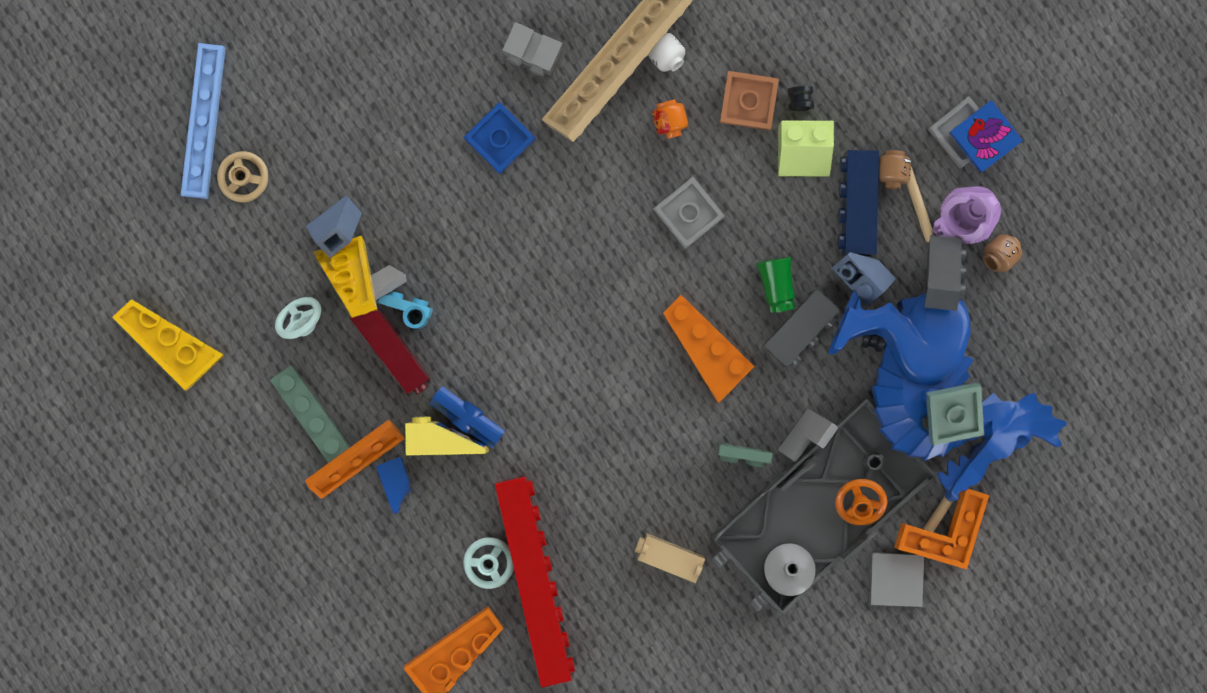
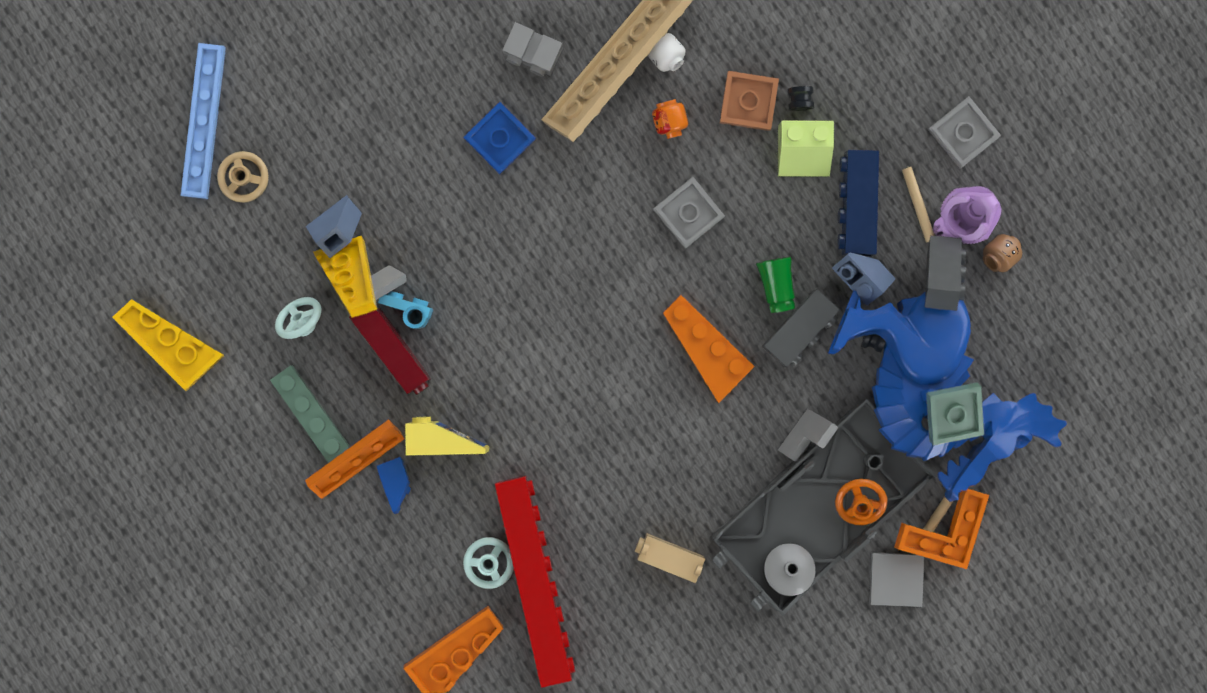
(467, 417): blue piece -> none
(753, 456): sand green plate -> none
(894, 169): medium nougat head -> none
(985, 136): tile -> none

